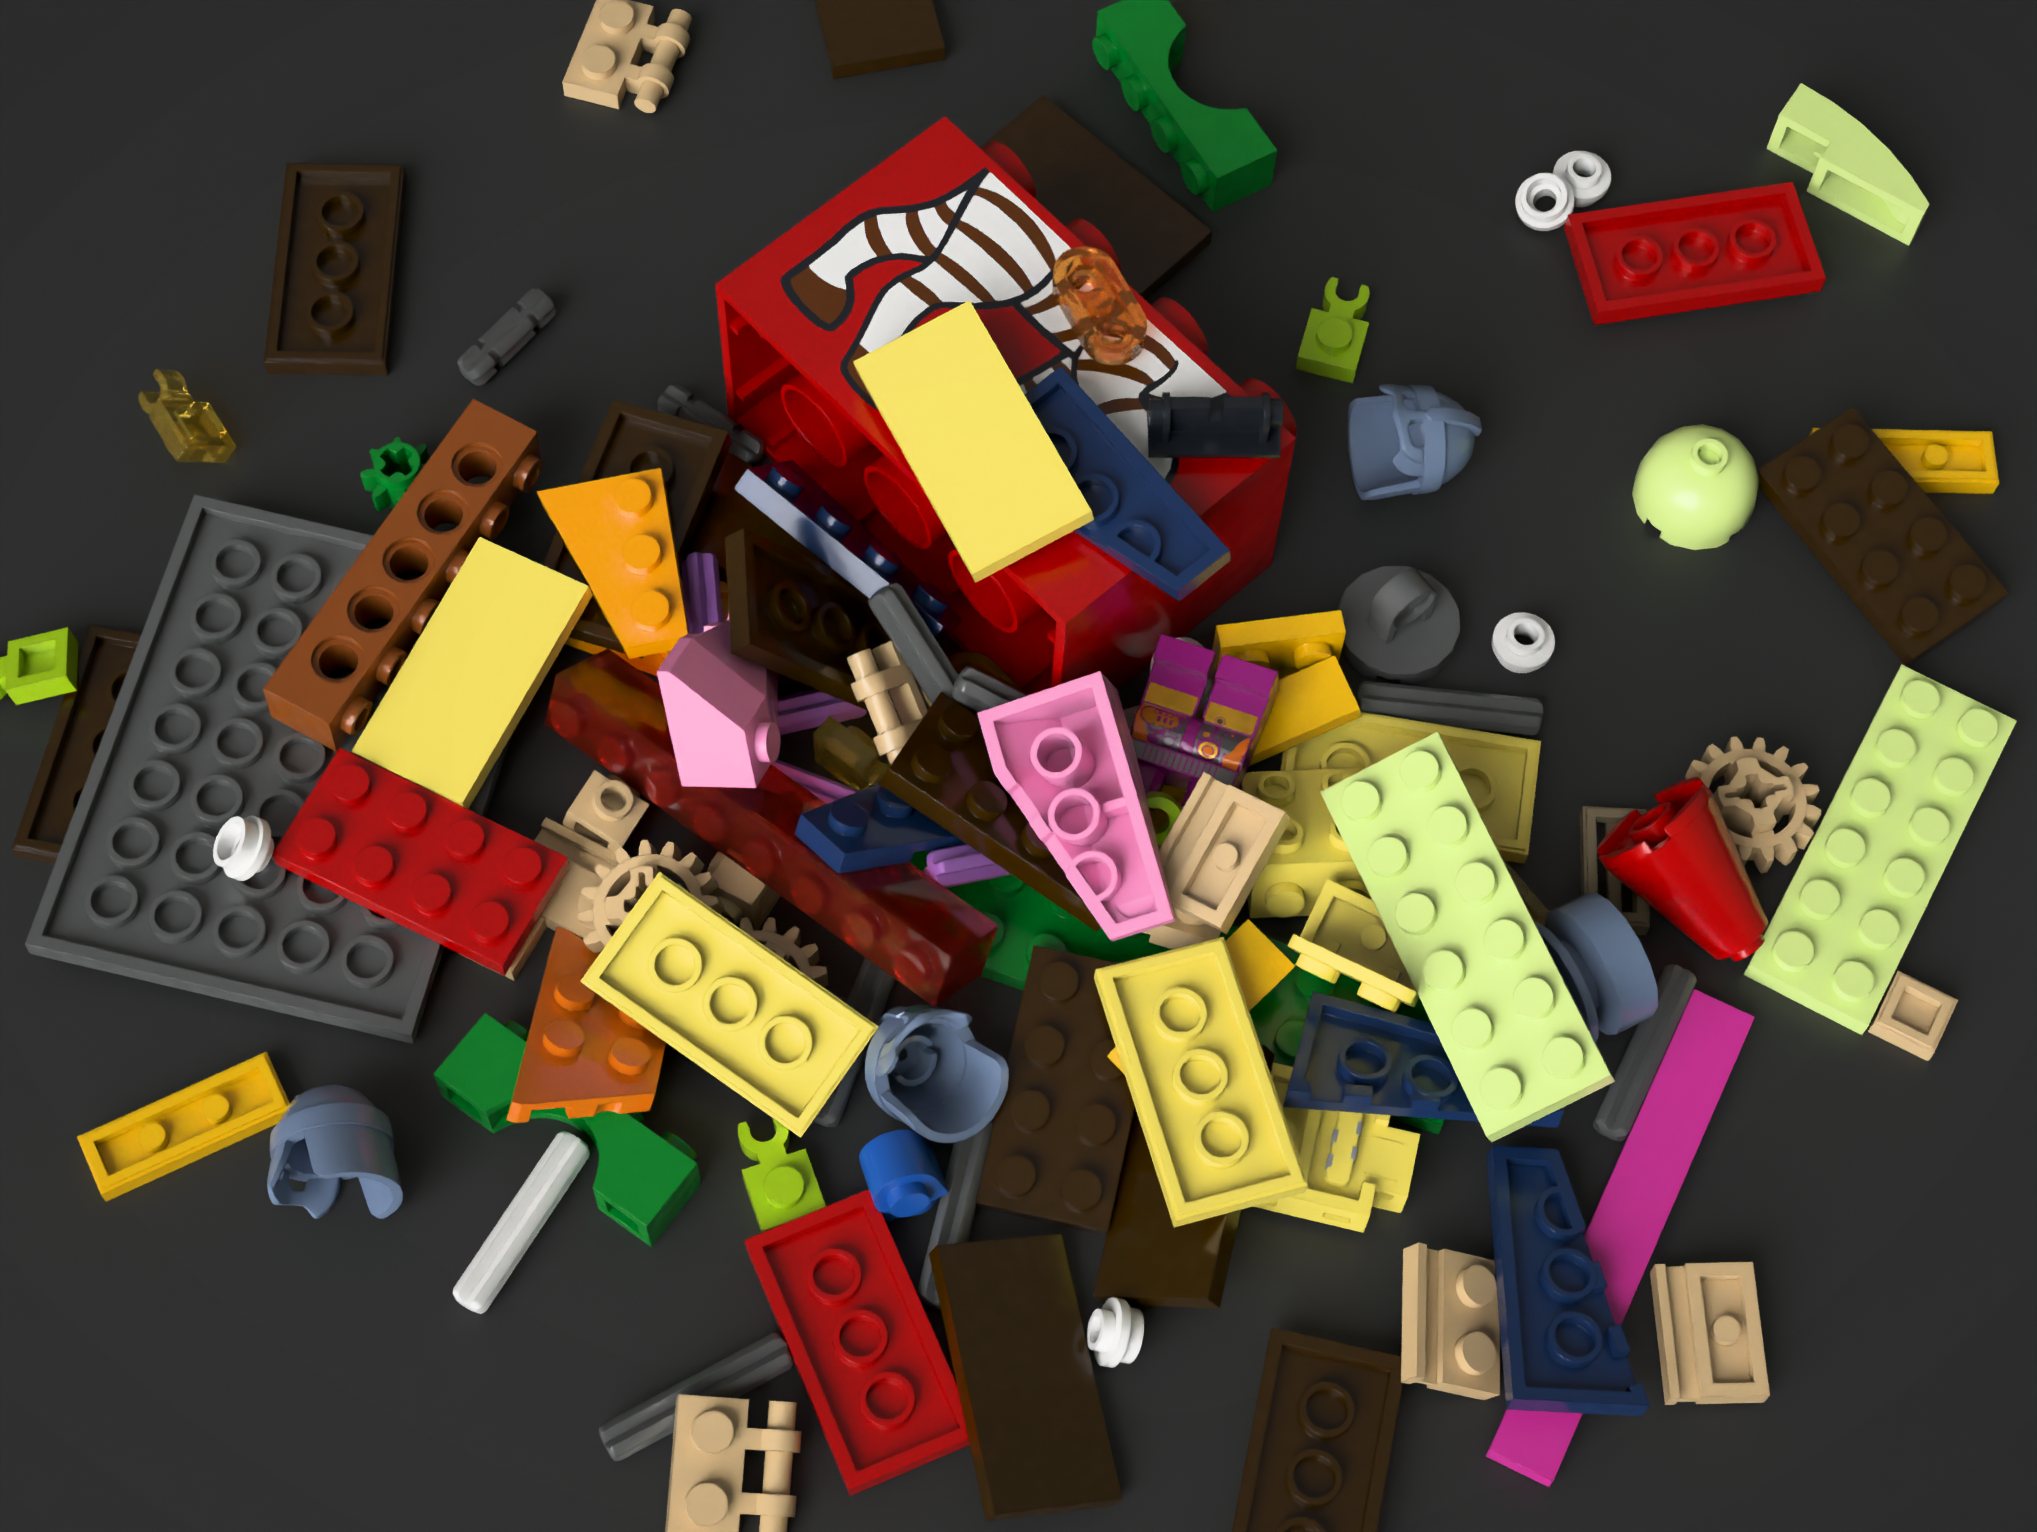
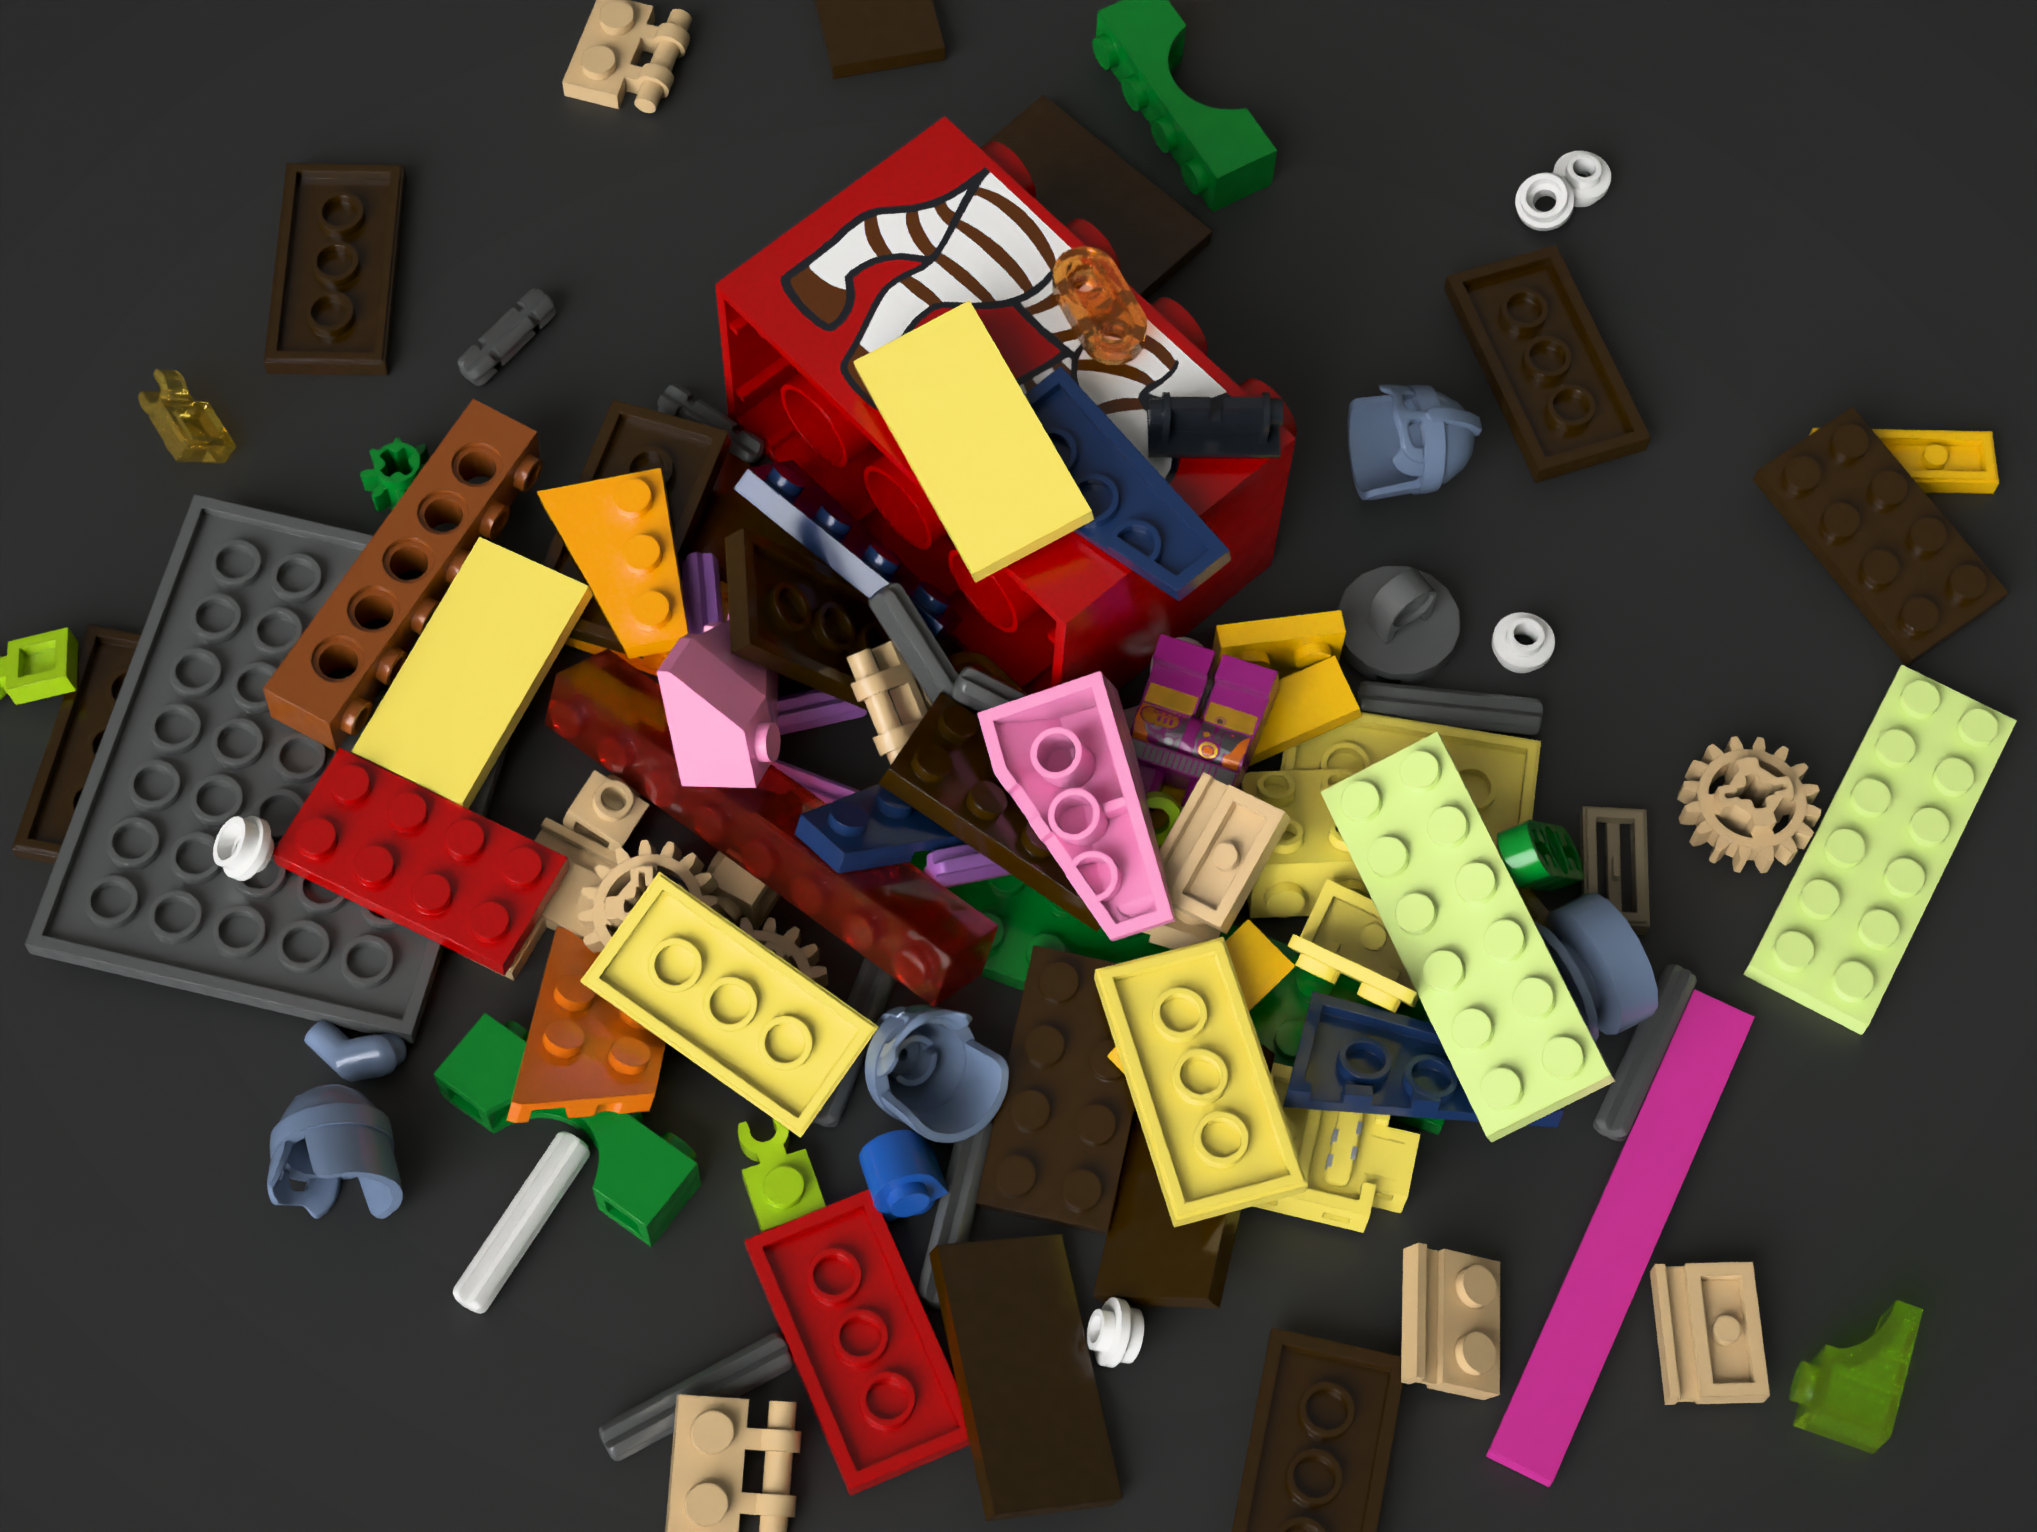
(184, 1126): yellow tile -> none
(357, 1057): none -> sand blue arm
(848, 754): clear yellow plate -> none
(1335, 336): lime plate -> none
(1540, 856): none -> green beam
(1546, 363): none -> dark brown plate
(1551, 1299): dark blue wing -> none
(1688, 870): red cone -> none
(1694, 253): red plate -> none
(1696, 486): yellowish green cylinder -> none
(1848, 165): yellowish green slope -> none
(1858, 1389): none -> clear neon green arch
(1913, 1015): tan tile -> none

